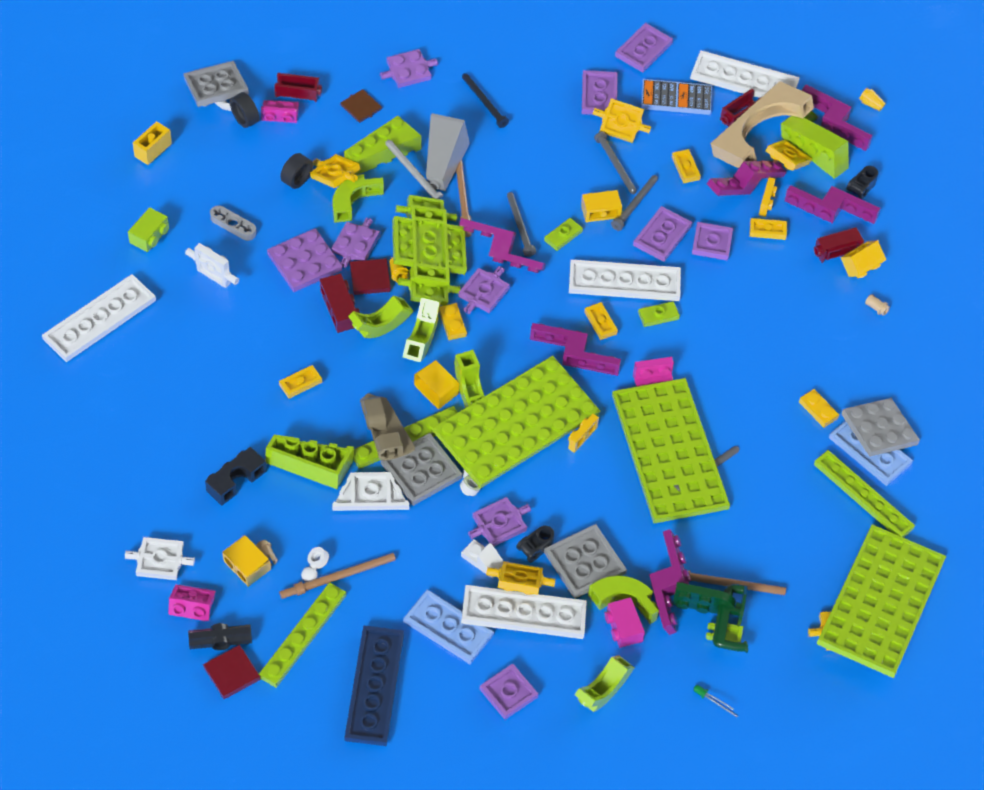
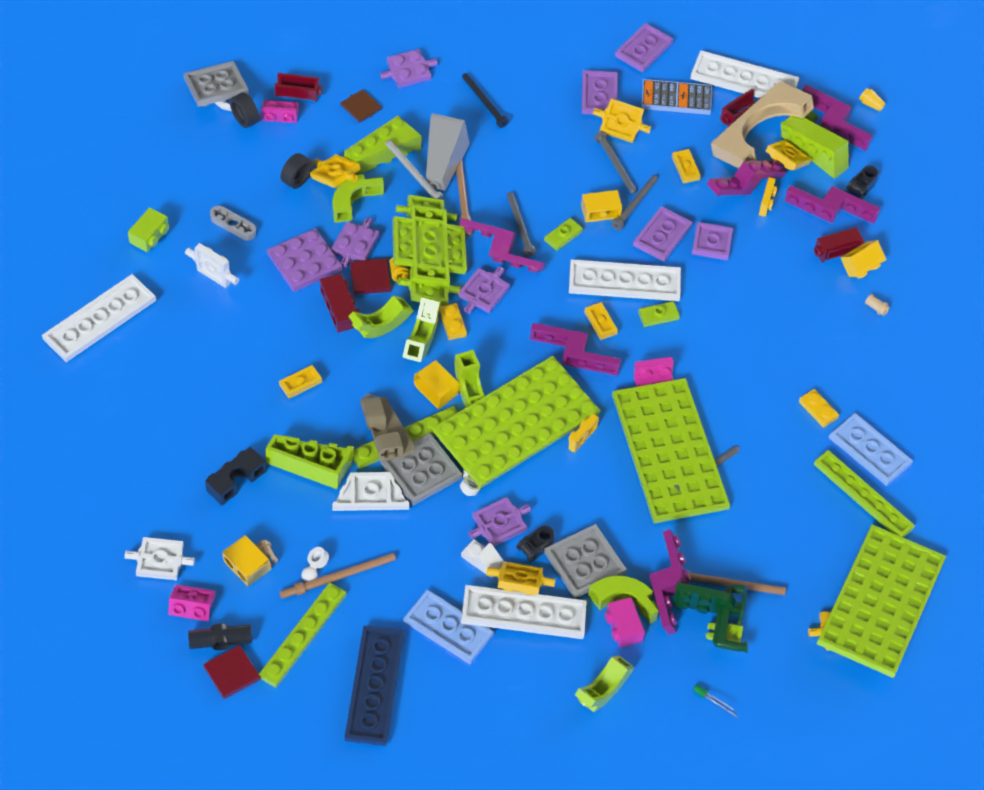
(152, 143): yellow brick -> none
(508, 691): medium lavender plate -> none
(768, 229): yellow plate -> none
(880, 427): light grey plate -> none

